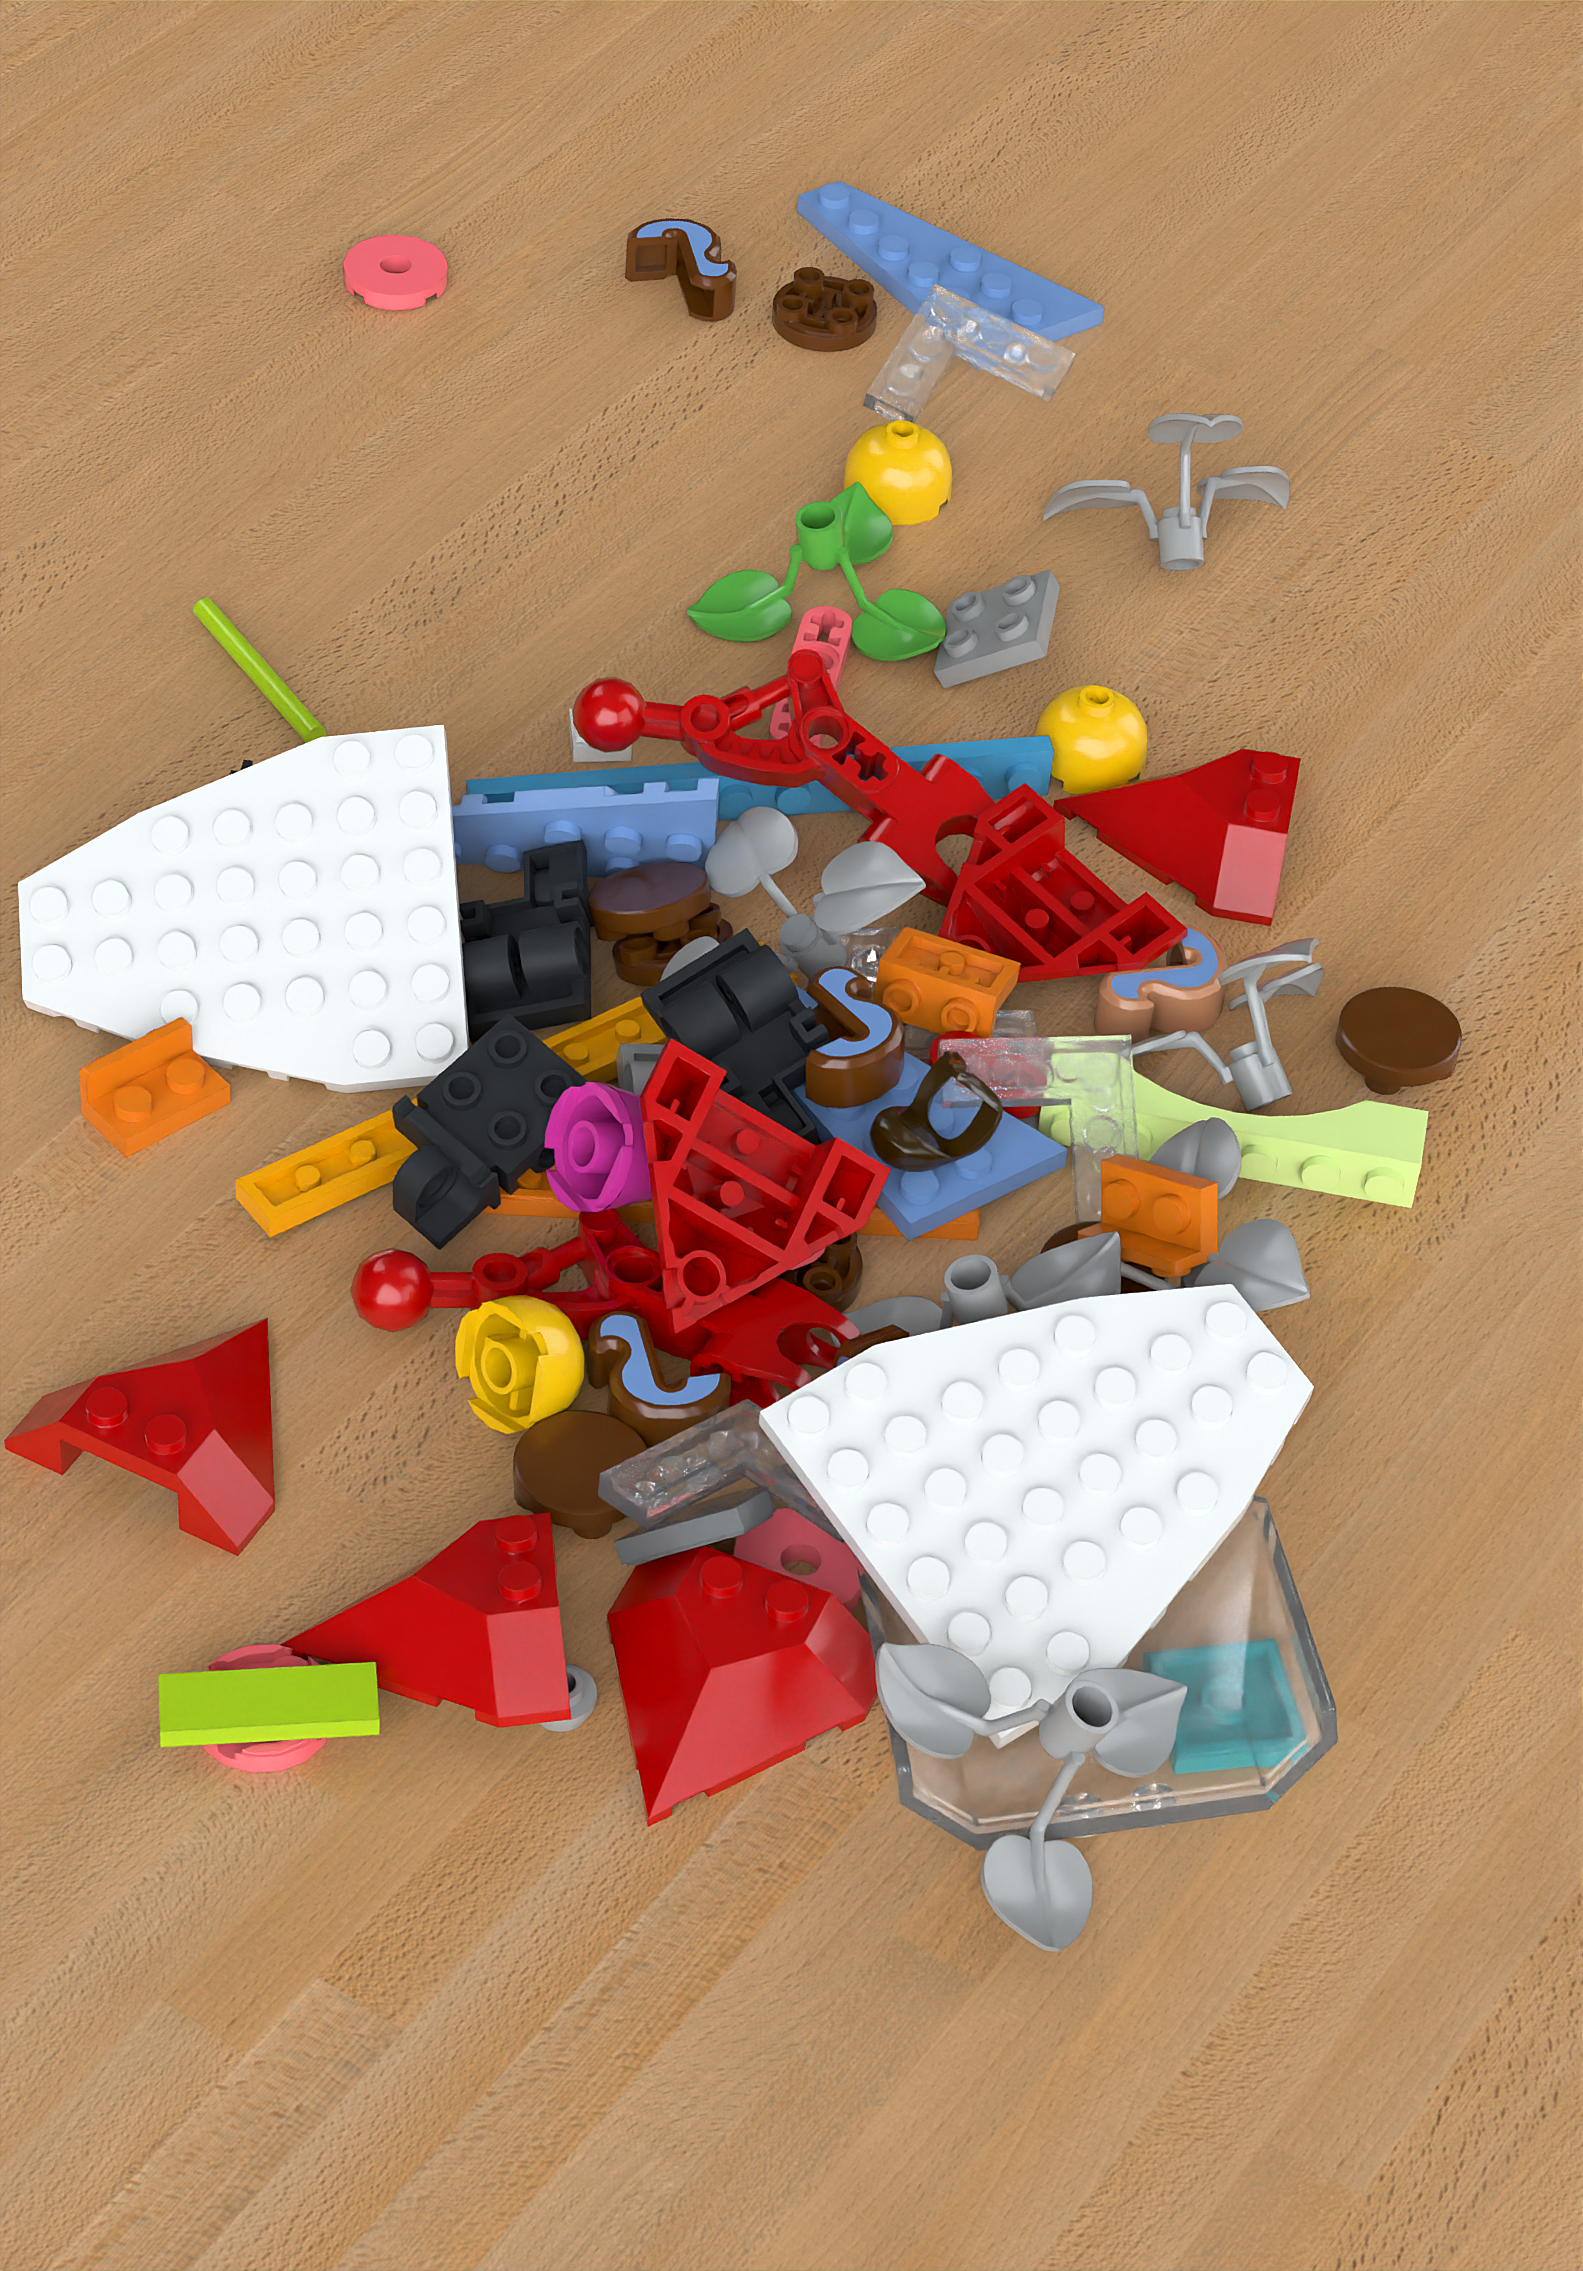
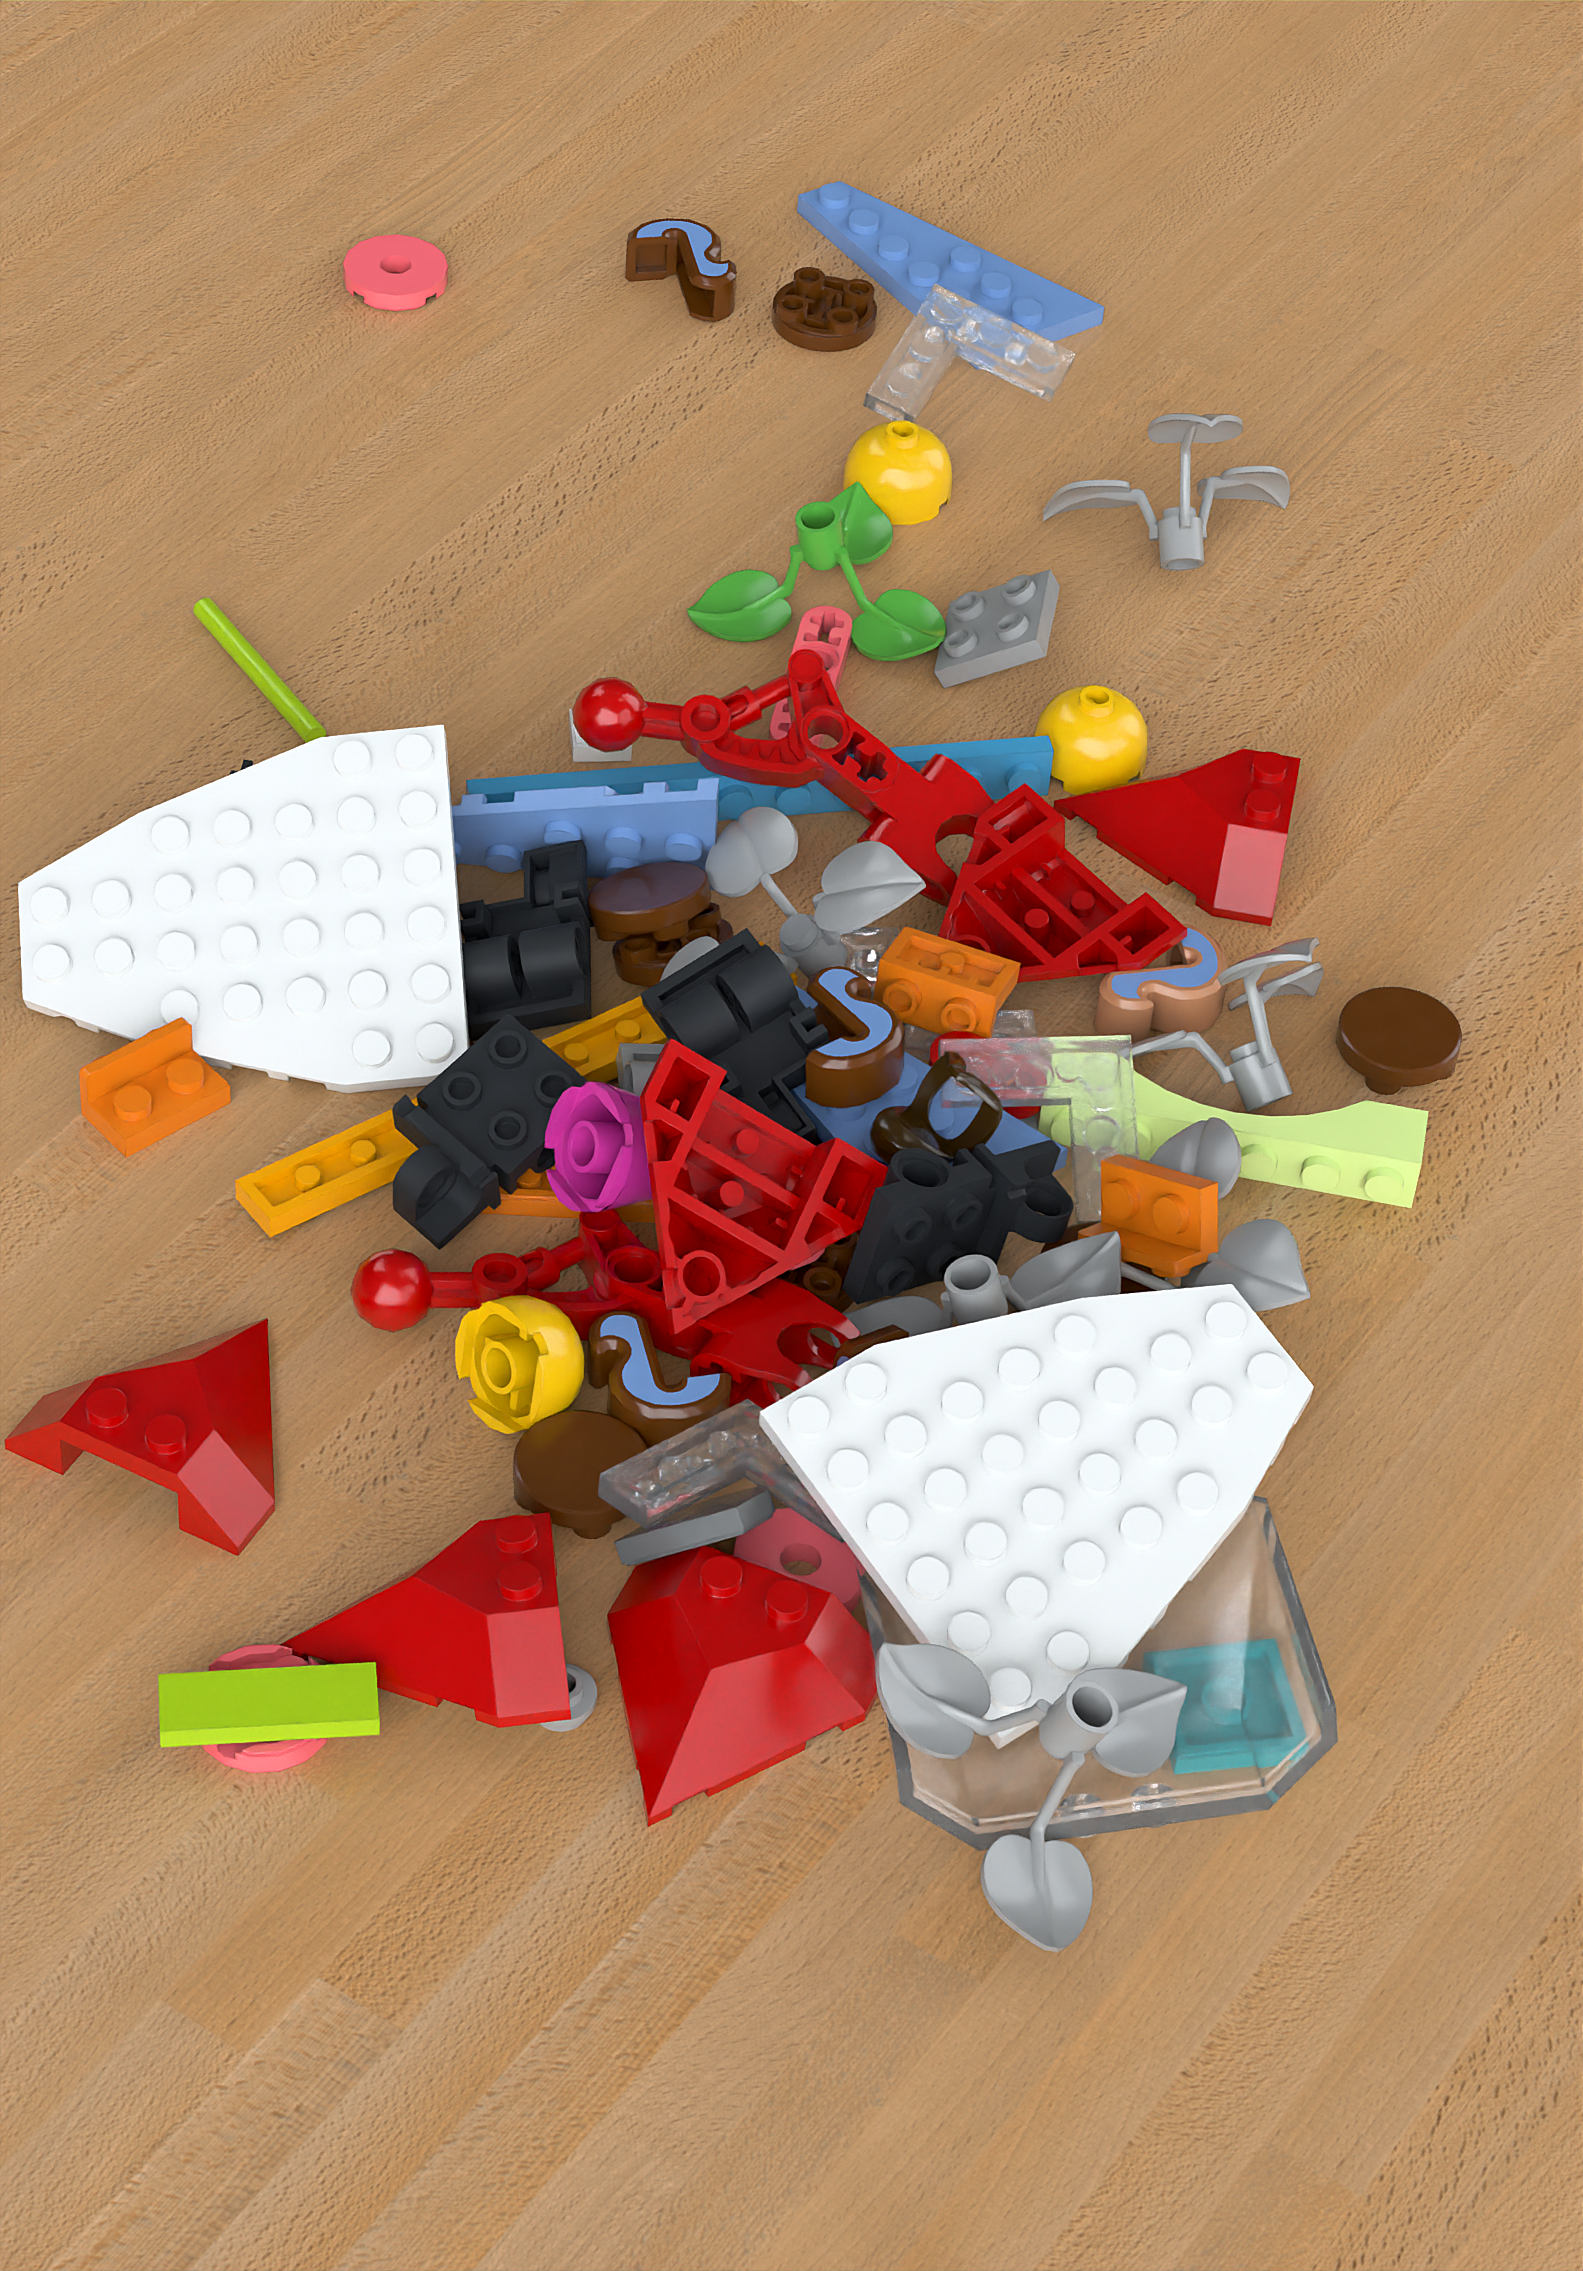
(943, 1212): none -> black plate

